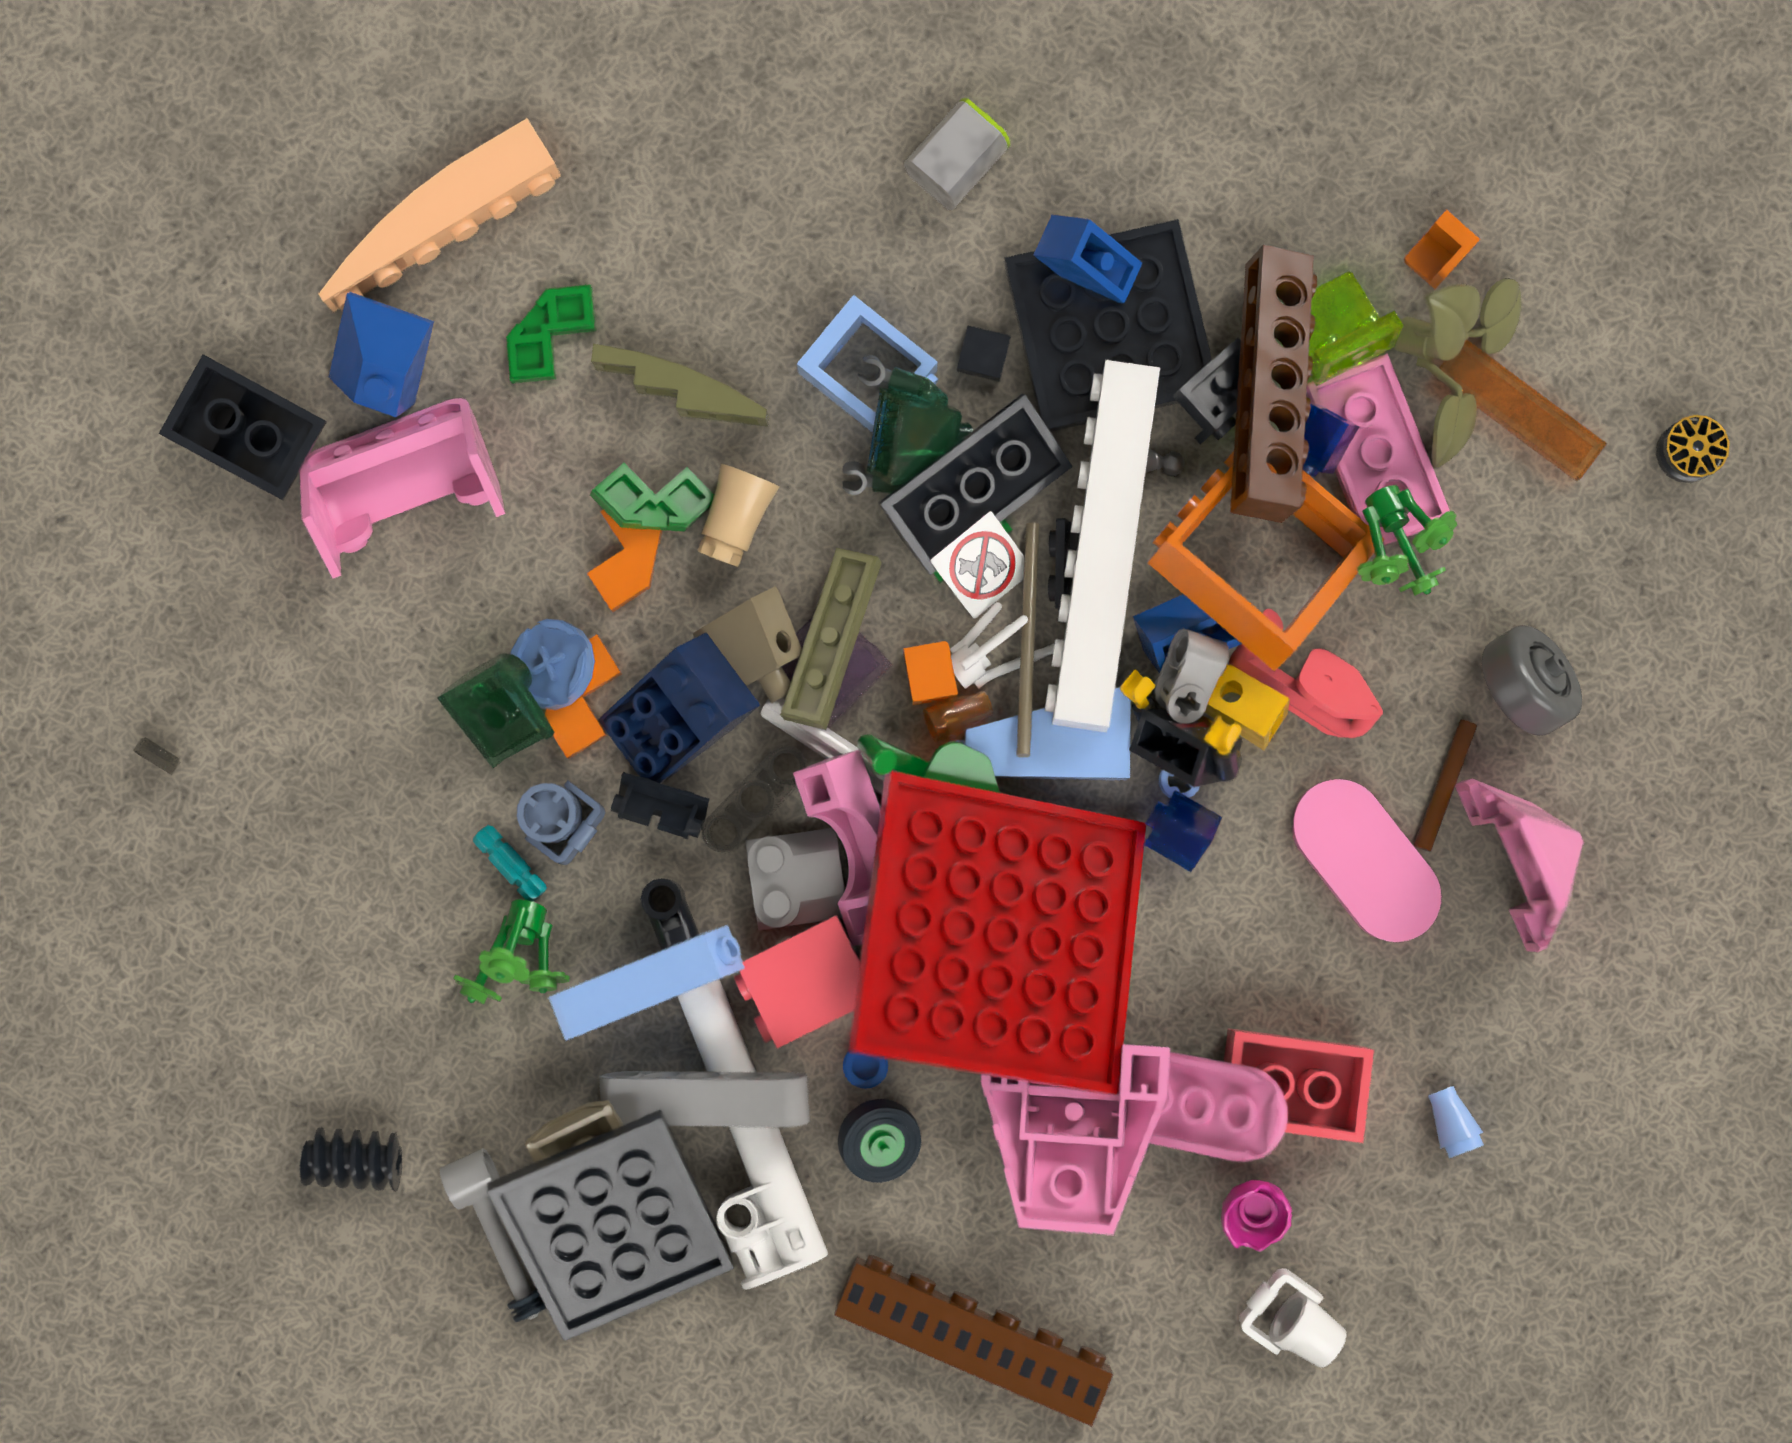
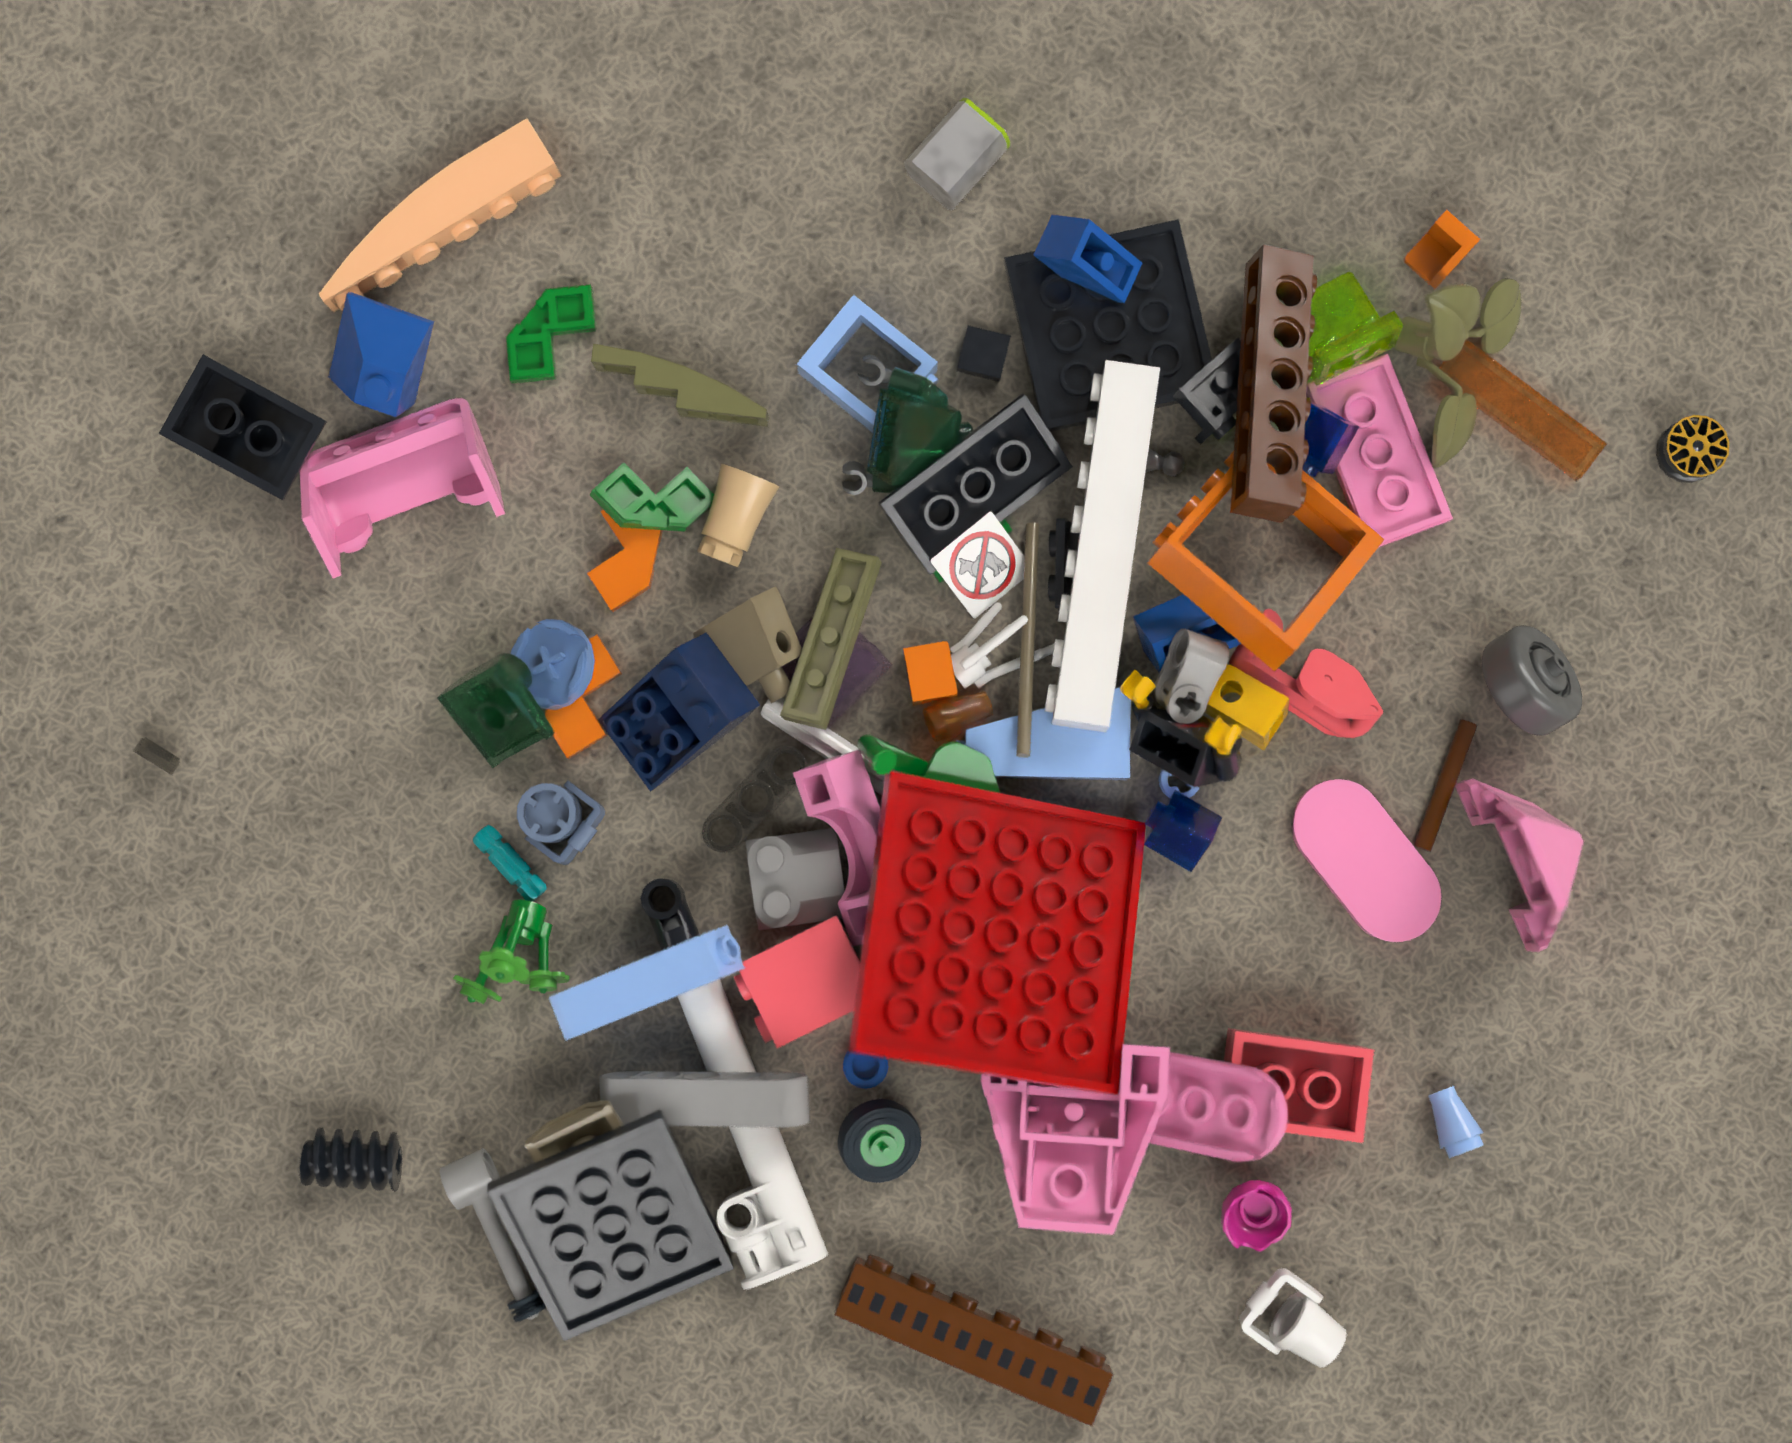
(680, 810): black hinge -> none
(1389, 510): plant -> none

